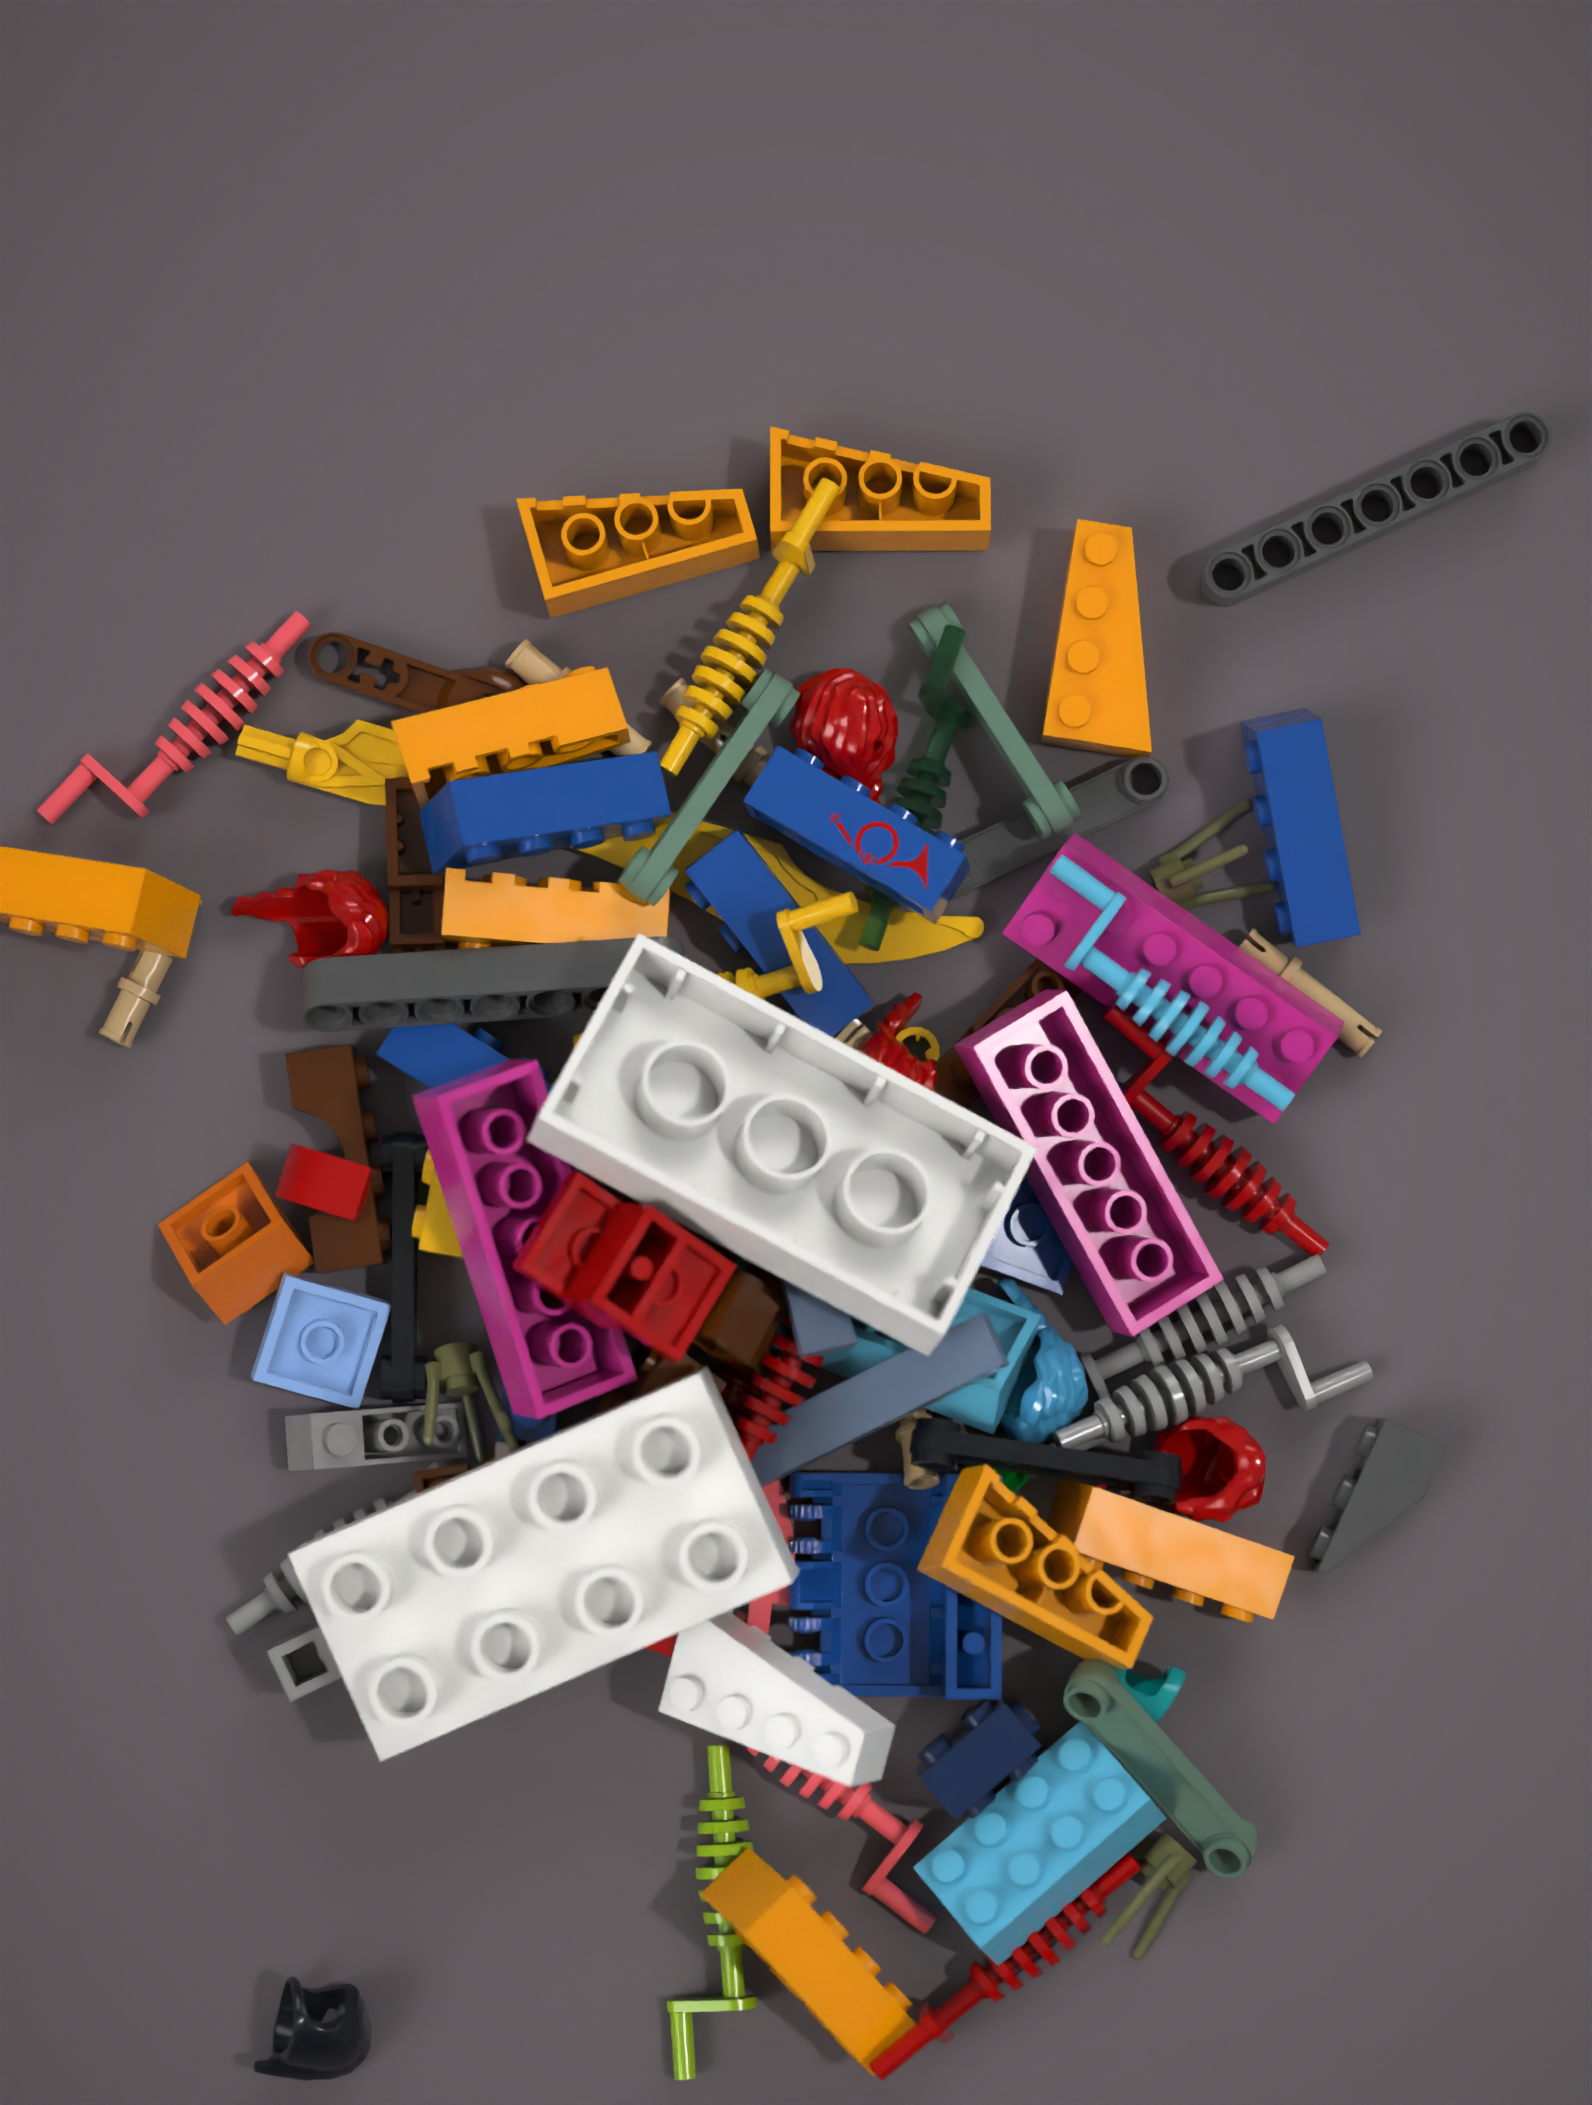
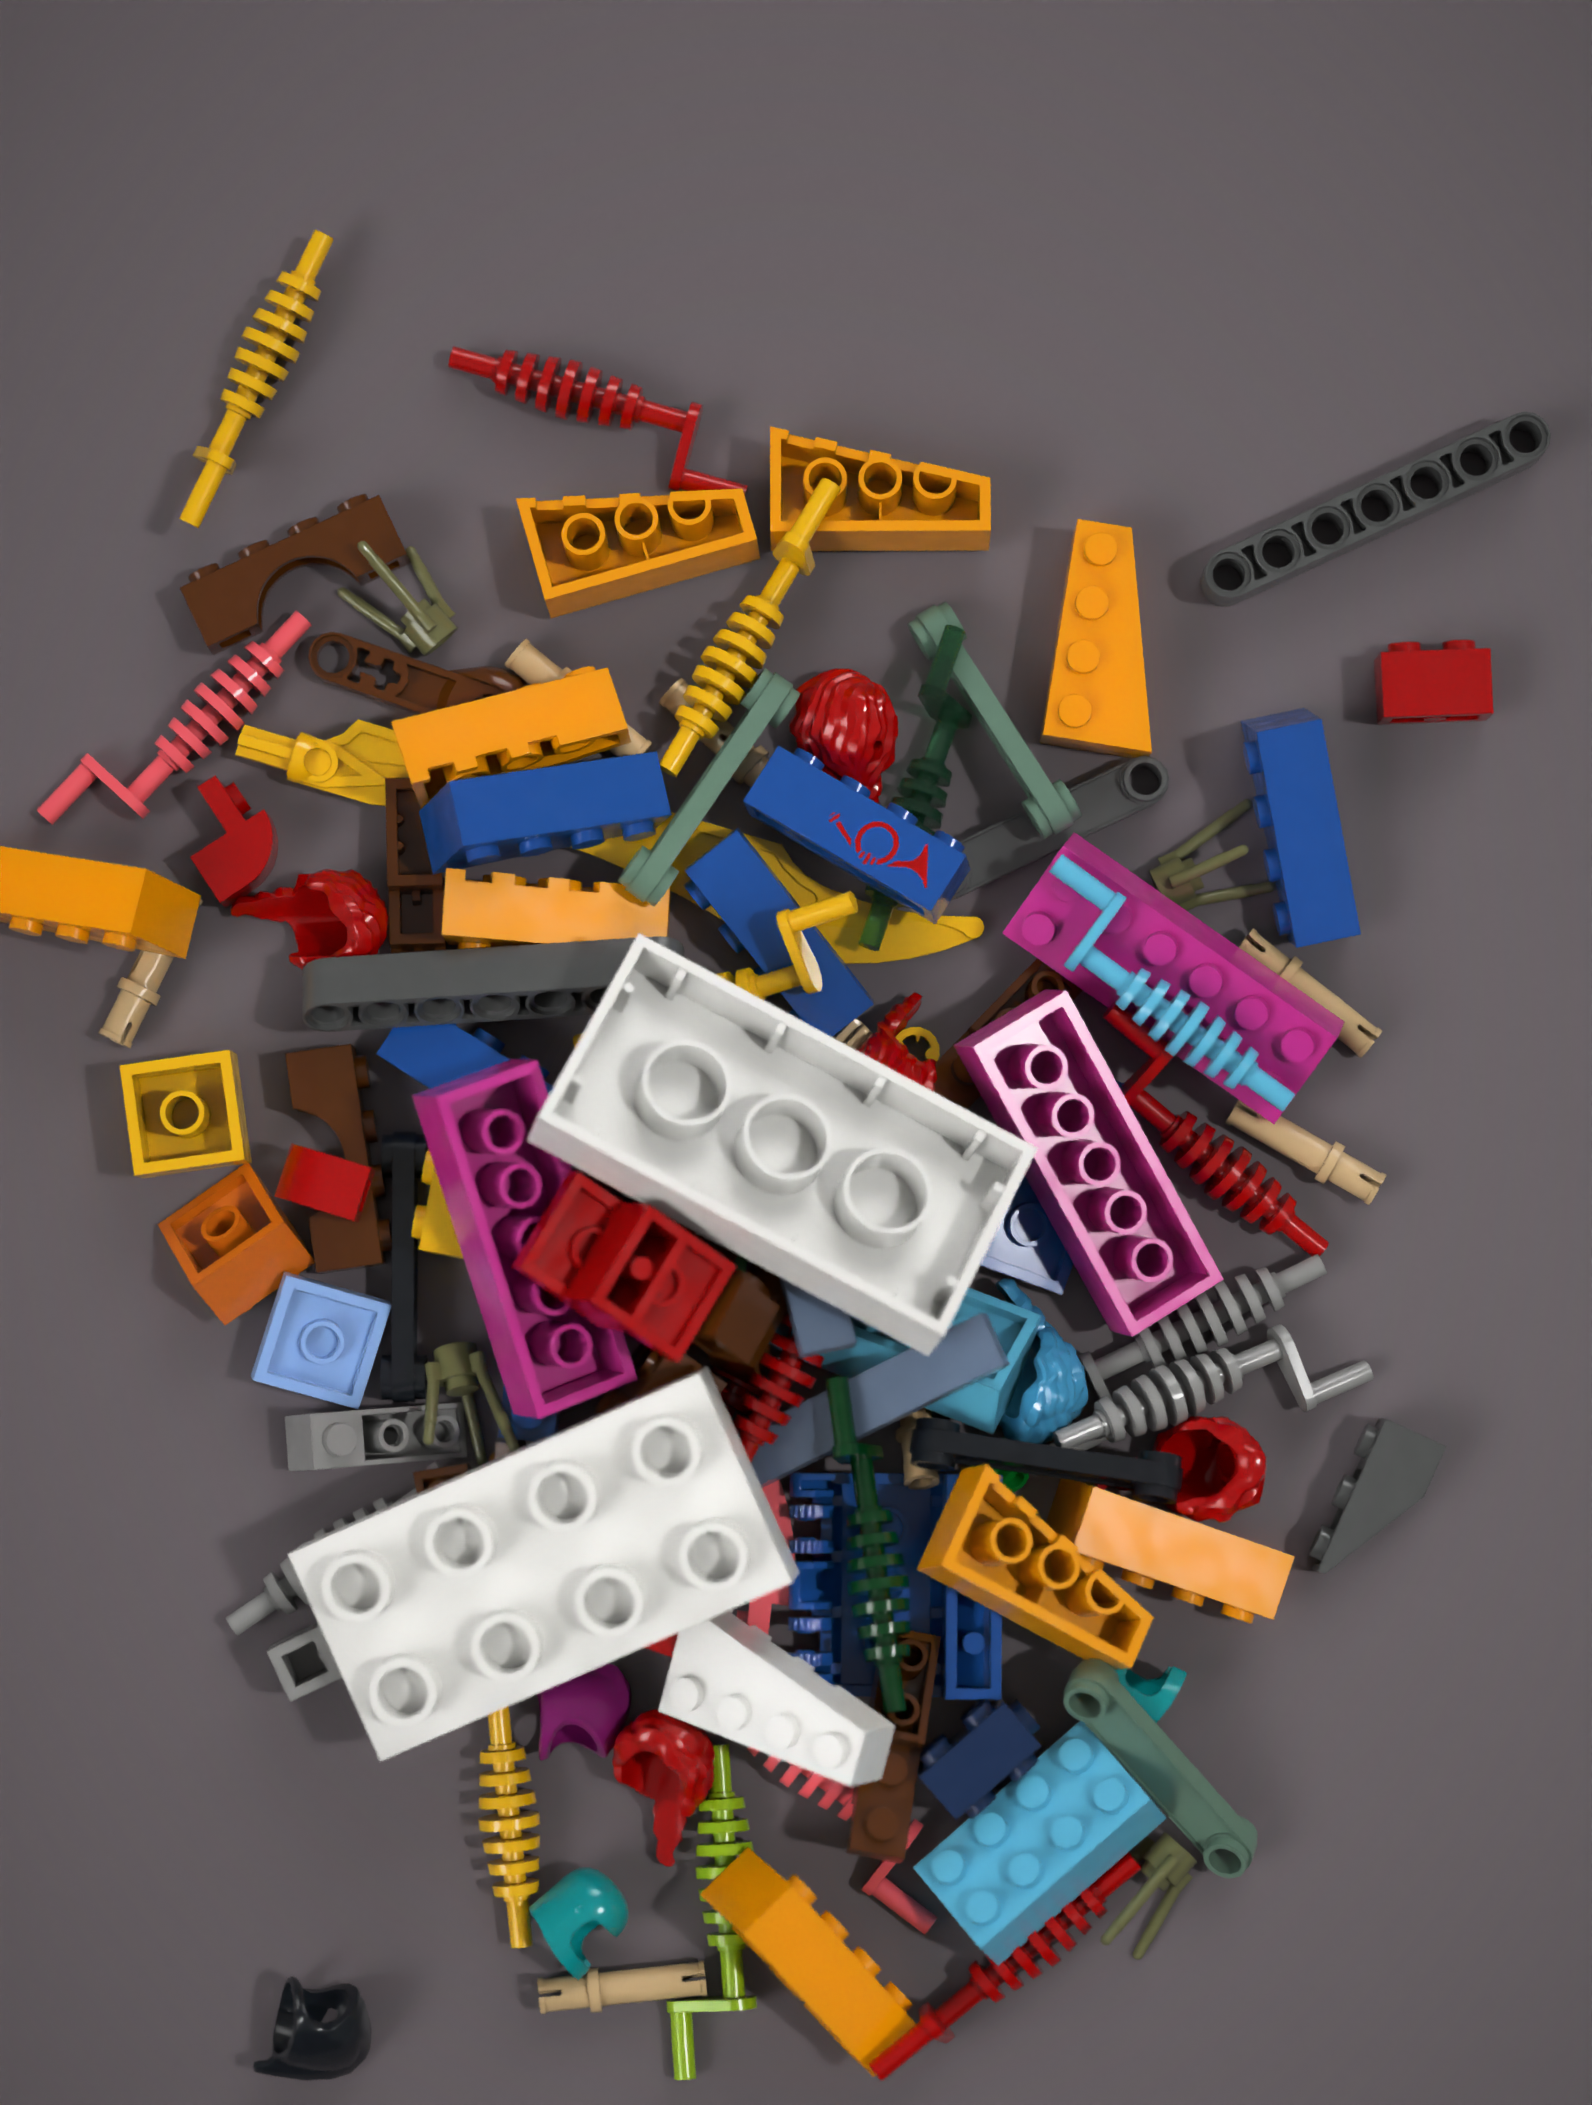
(185, 1114): none -> yellow brick
(232, 599): none -> reddish brown arch
(243, 855): none -> red brick
(261, 364): none -> yellow piece
(425, 624): none -> olive plant
(509, 1821): none -> yellow piece
(575, 1909): none -> teal helmet
(585, 1711): none -> magenta piece
(589, 395): none -> red piece
(621, 1987): none -> tan pin
(669, 1765): none -> red hair
(874, 1563): none -> dark green piece
(885, 1806): none -> reddish brown slope
(1310, 1151): none -> tan pin
(1433, 684): none -> red brick

